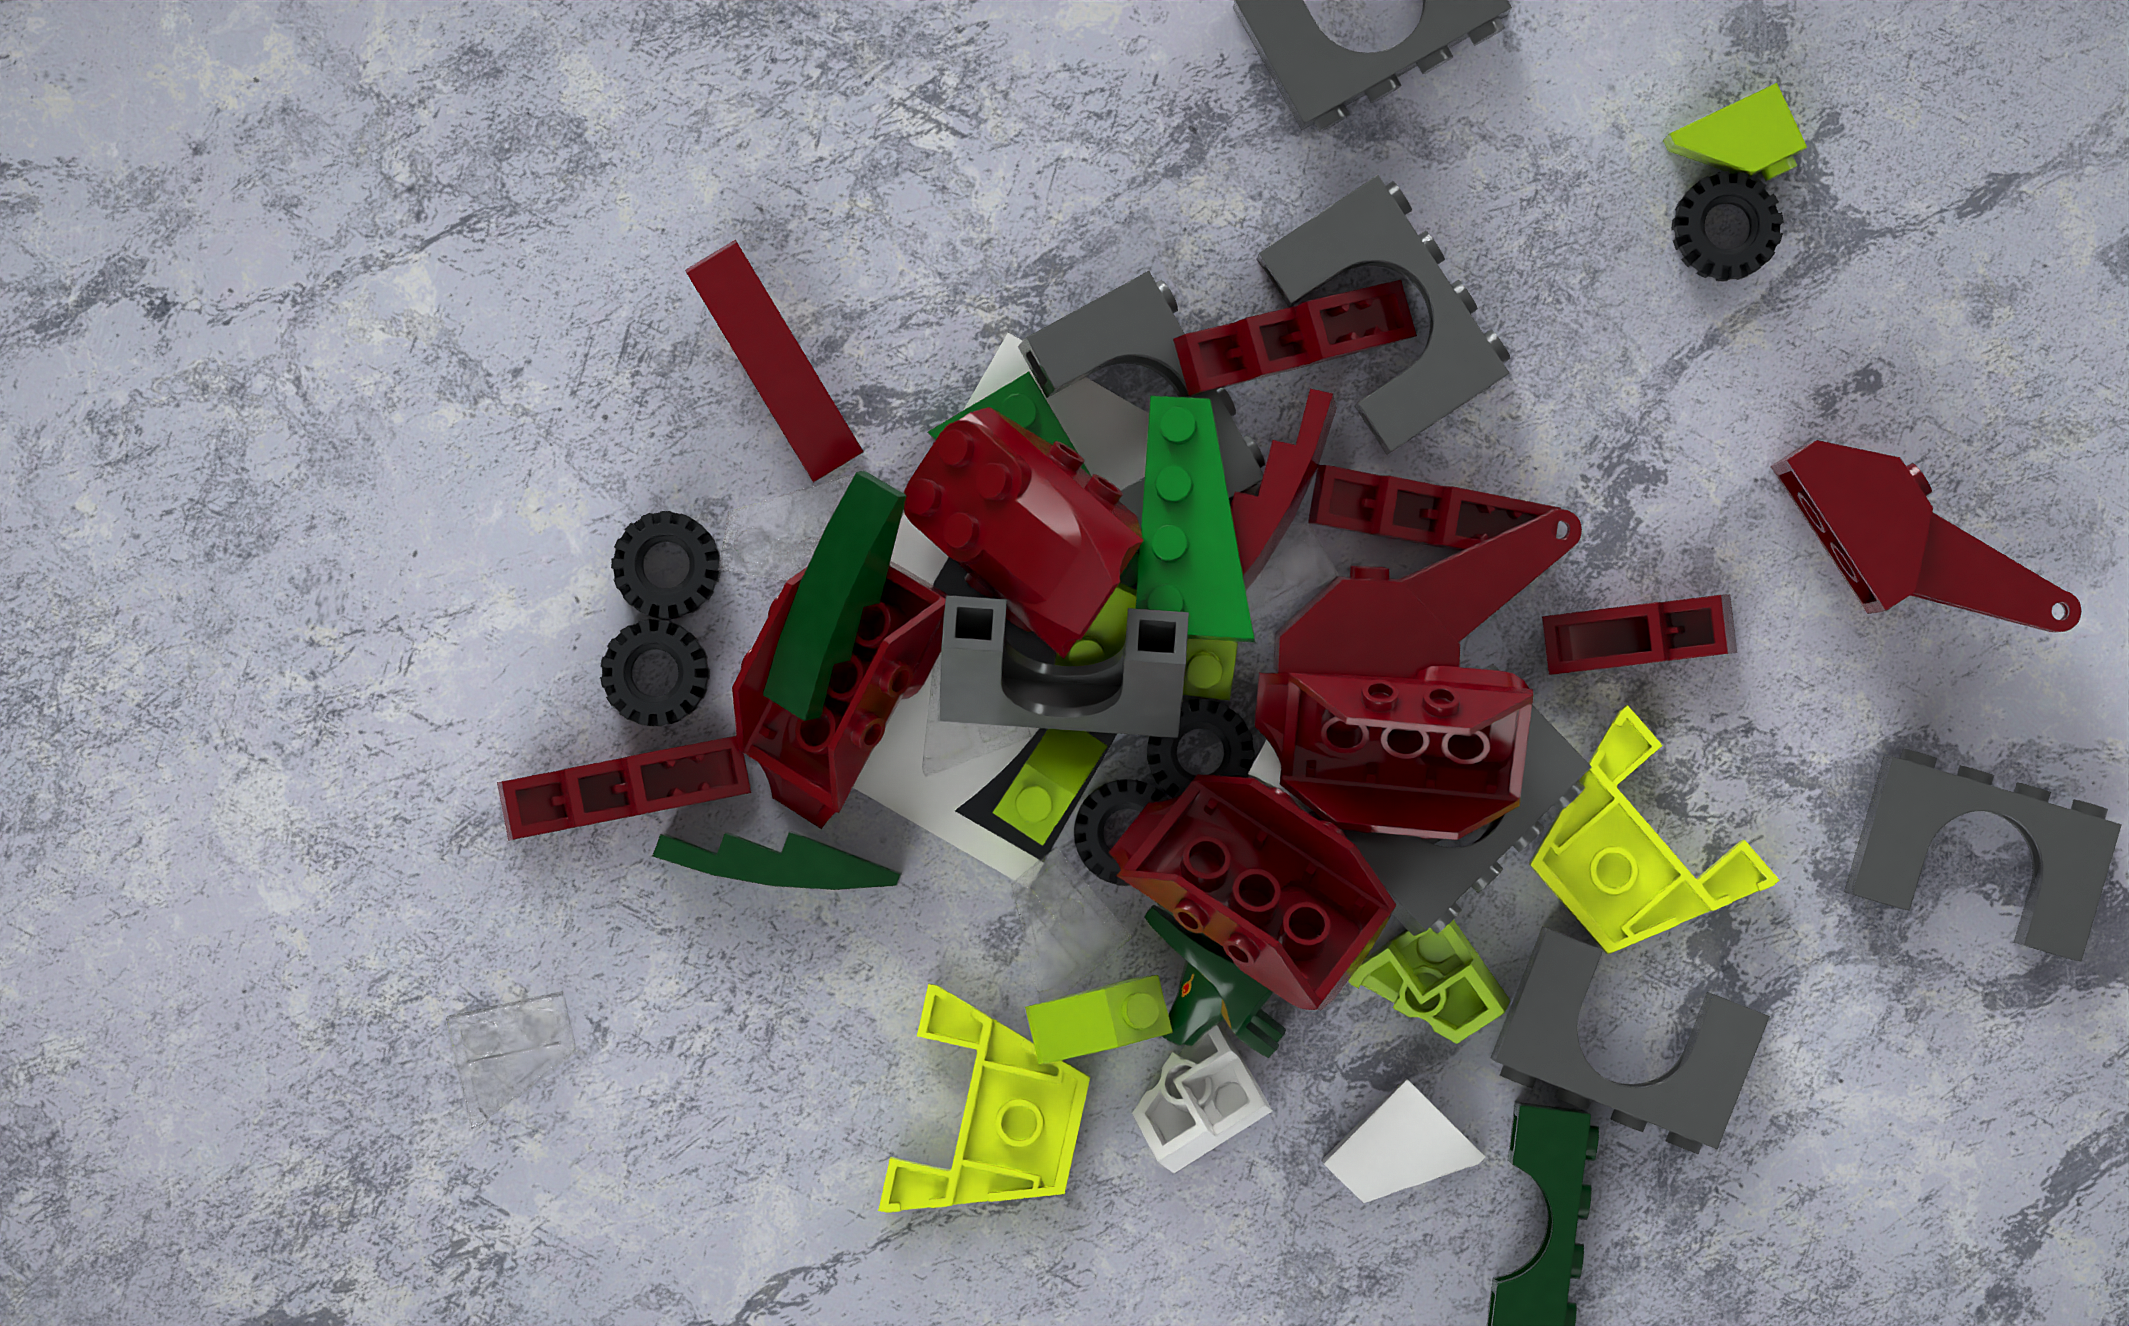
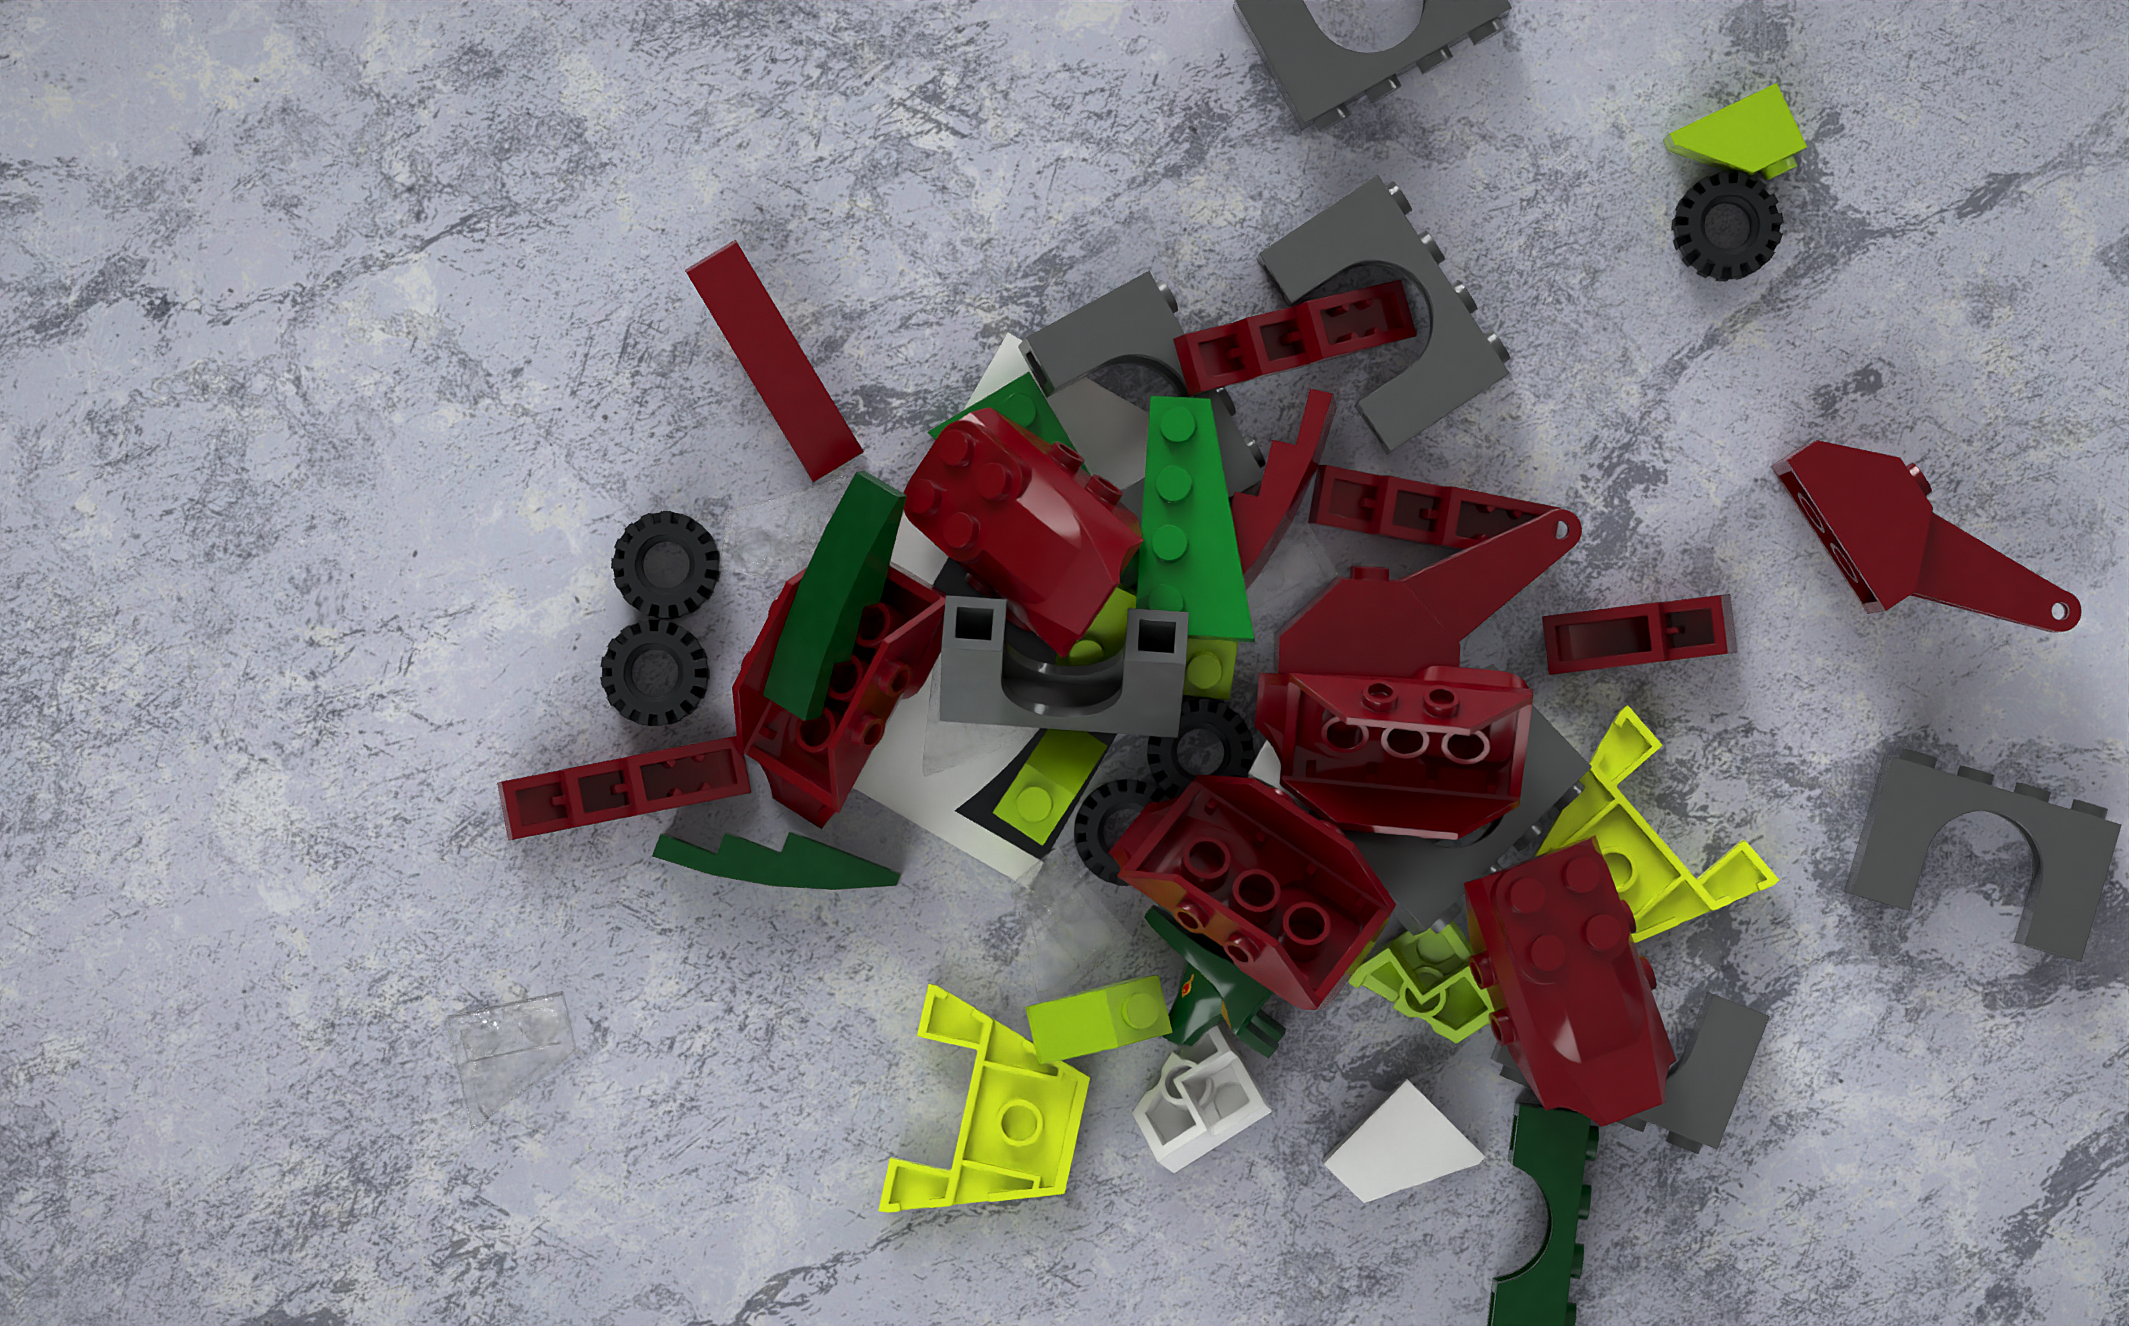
(1569, 983): none -> dark red slope

